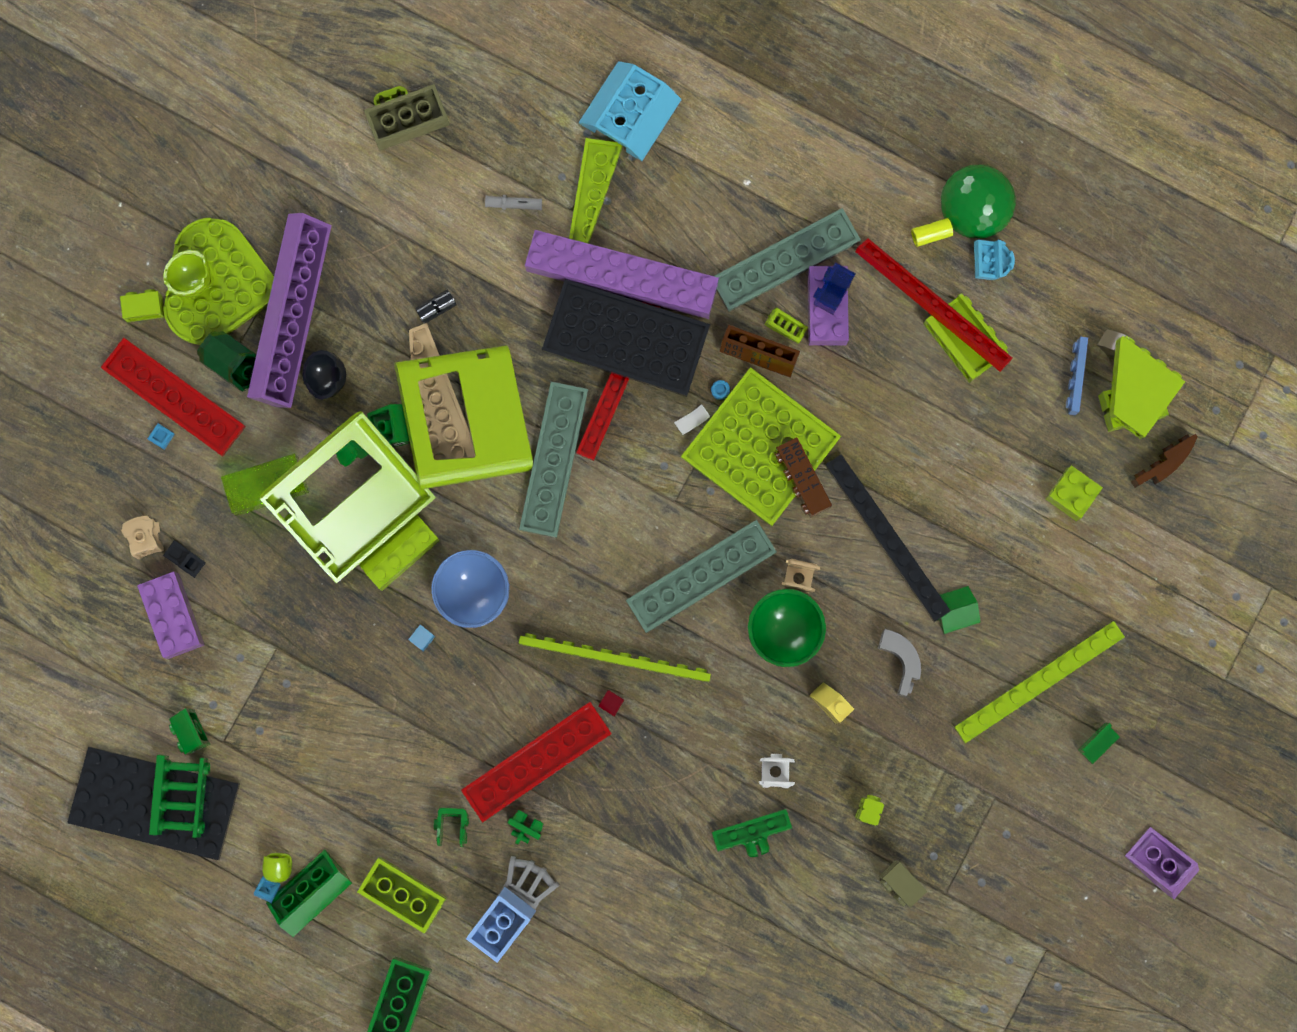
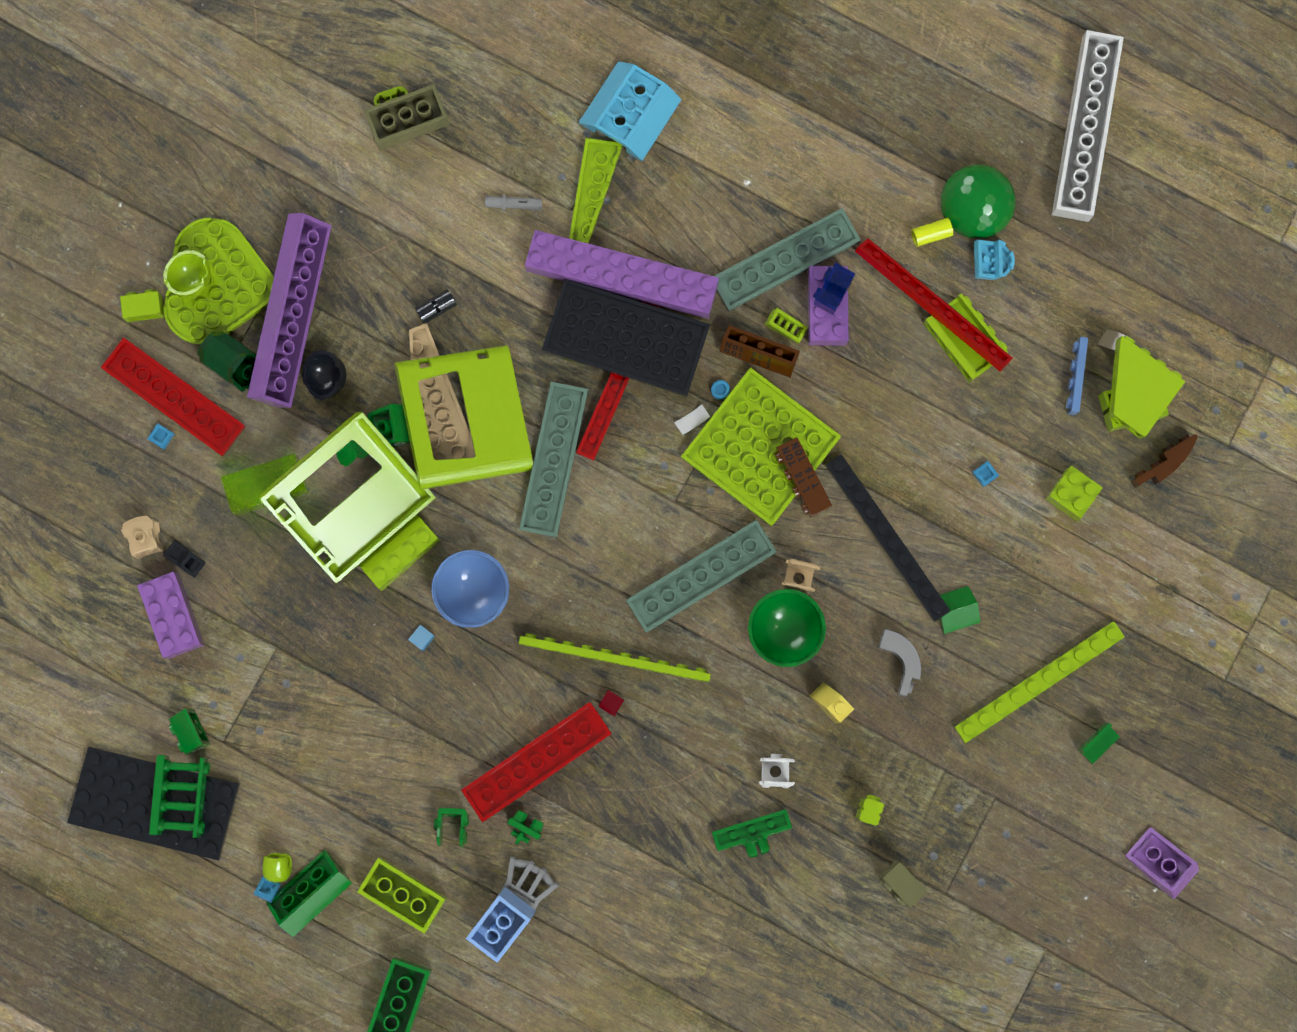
(985, 474): none -> dark azure tile
(1087, 126): none -> white brick

